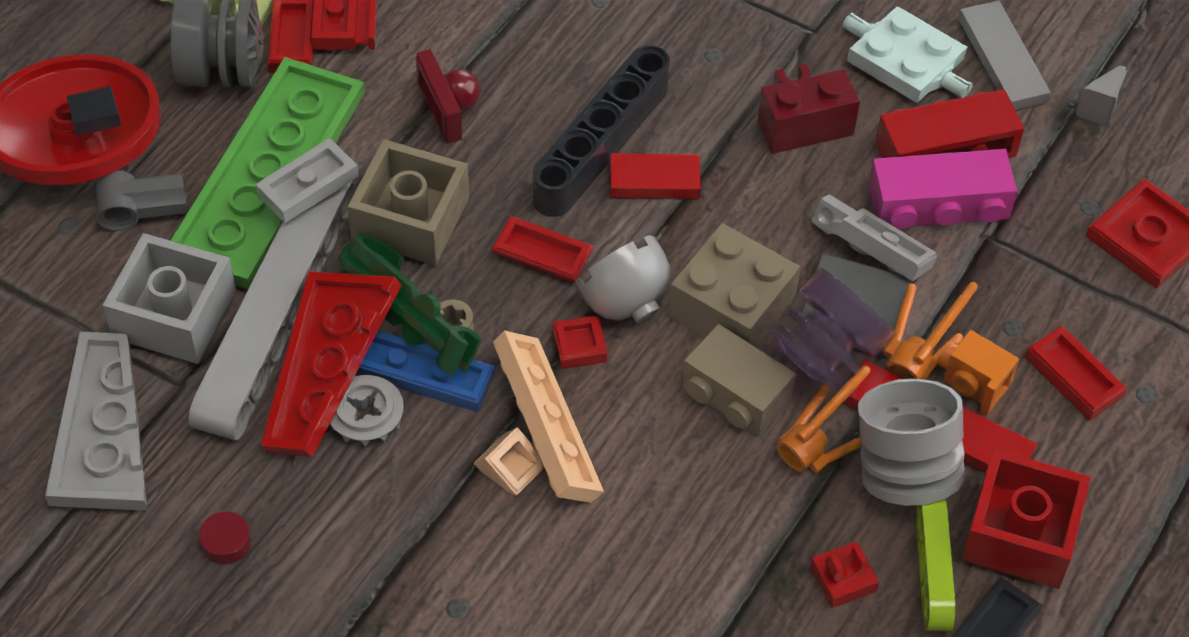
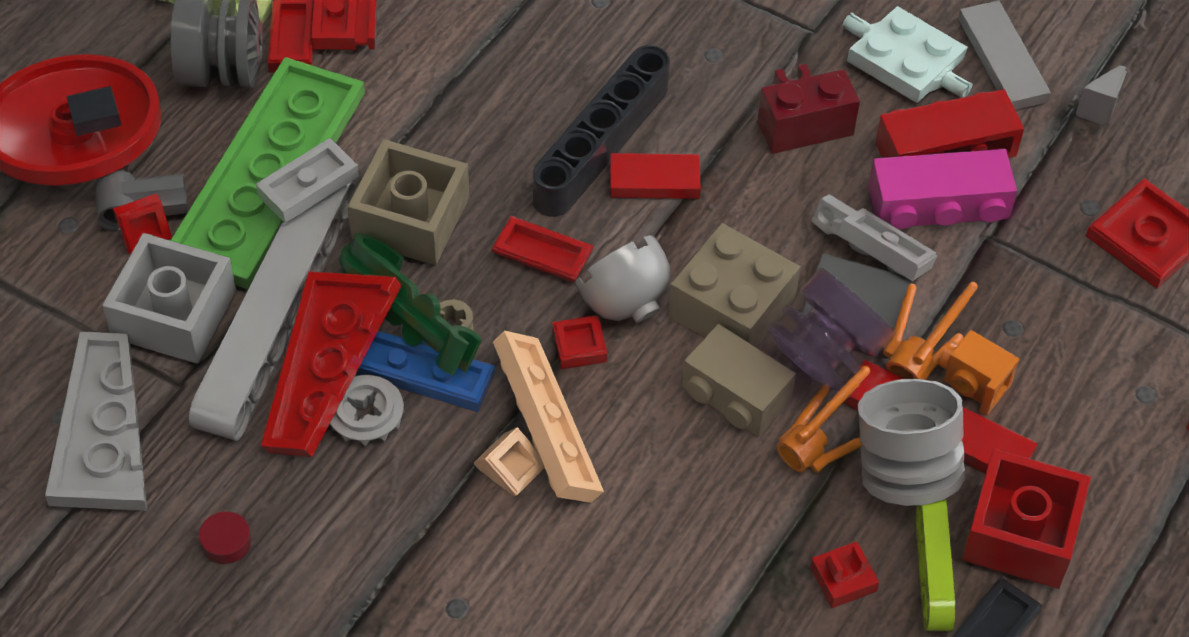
(141, 217): none -> red tile
(446, 94): dark red tile -> none
(1075, 373): red tile -> none

